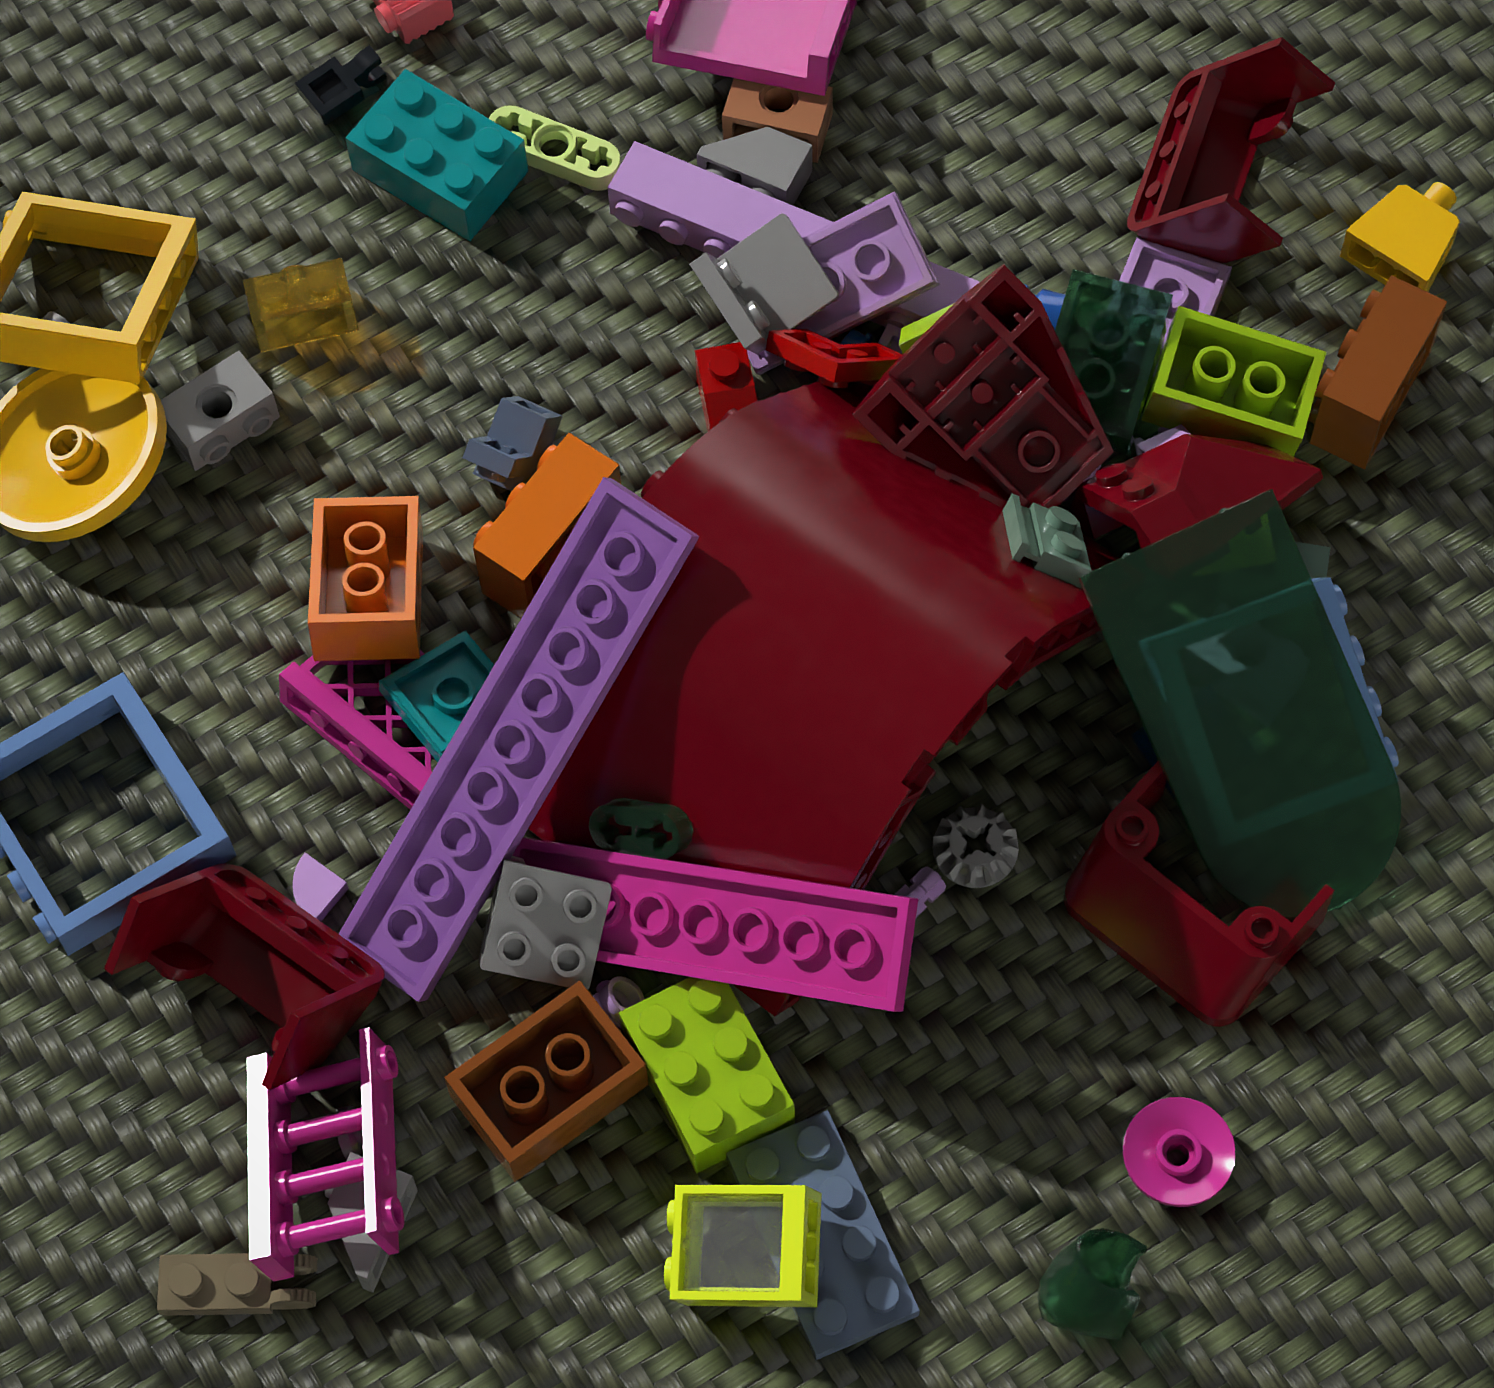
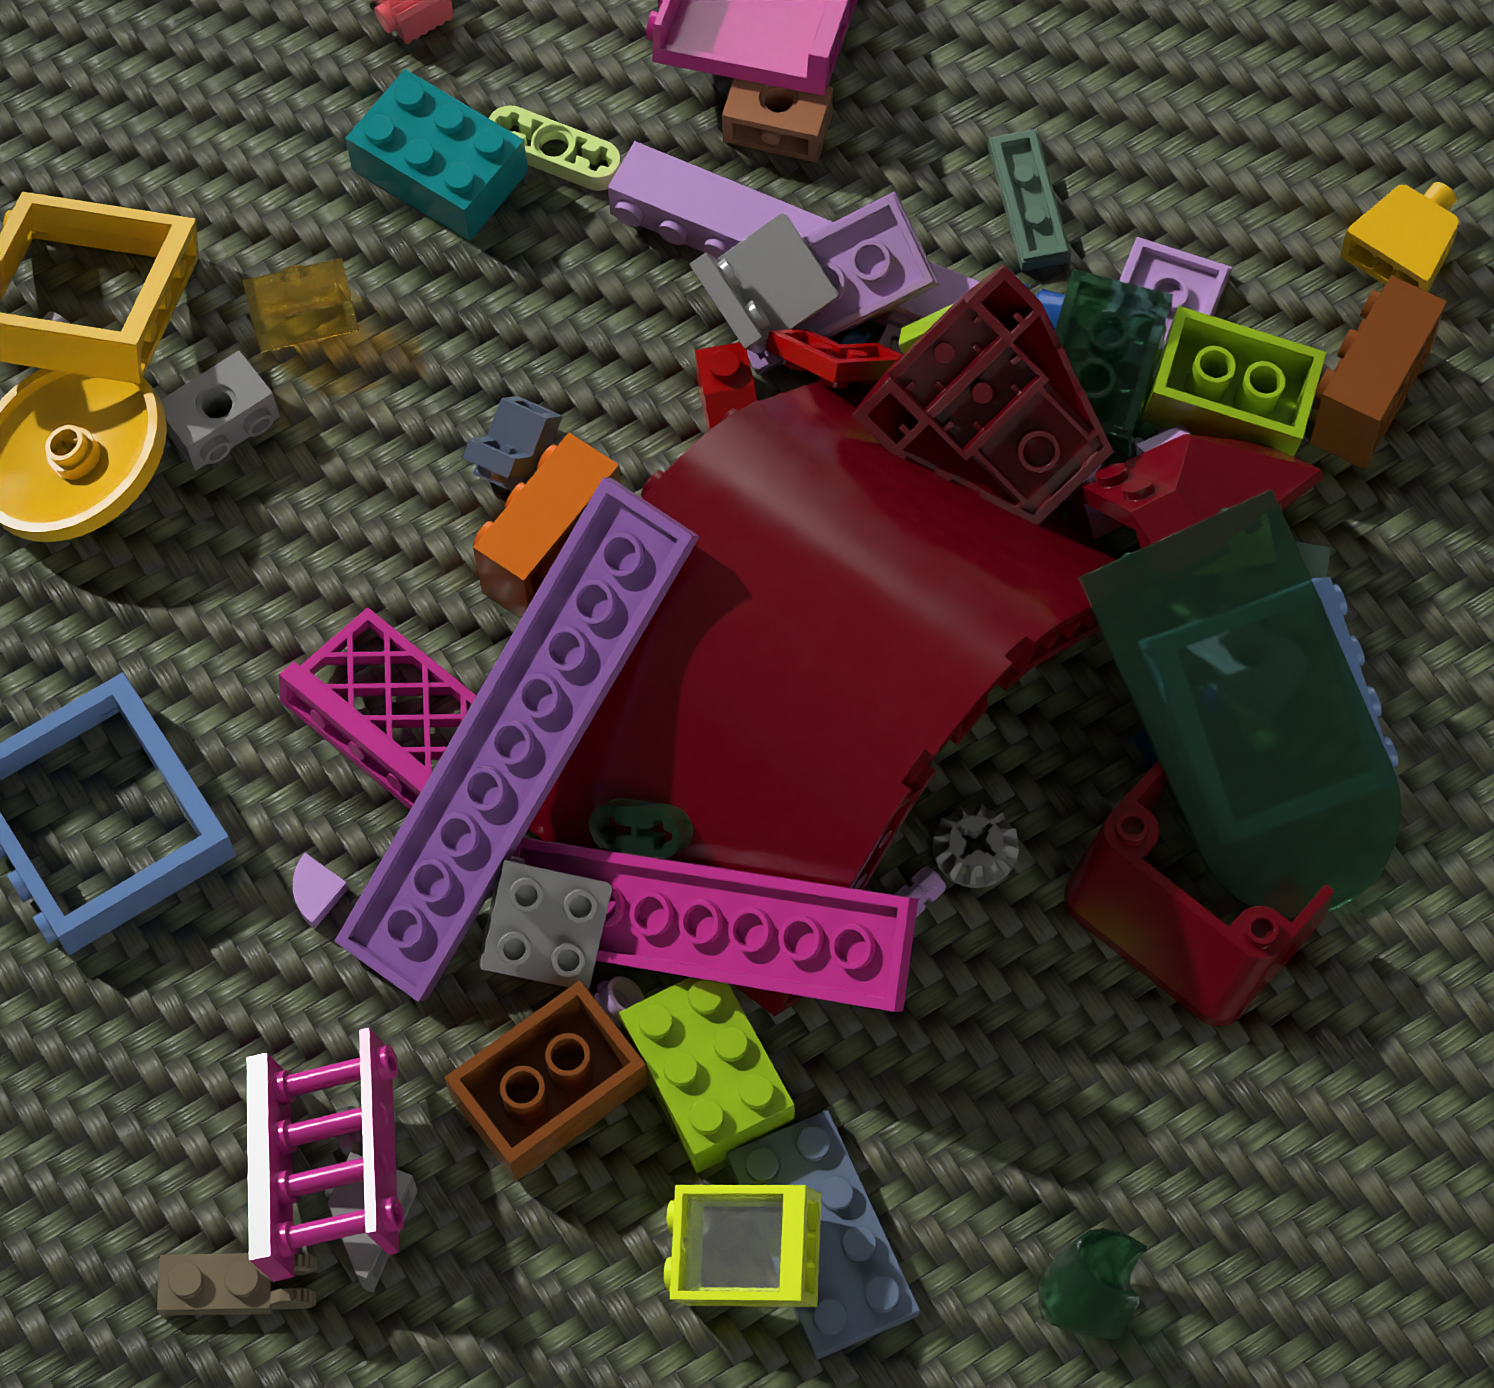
(259, 950): dark red windscreen -> none
(336, 88): black plate -> none
(366, 578): orange brick -> none
(438, 690): teal tile -> none
(762, 161): light grey slope -> none
(1029, 200): none -> sand green tile
(1048, 538): sand green plate -> none
(1182, 1126): dark pink dish -> none
(1208, 147): dark red windscreen -> none

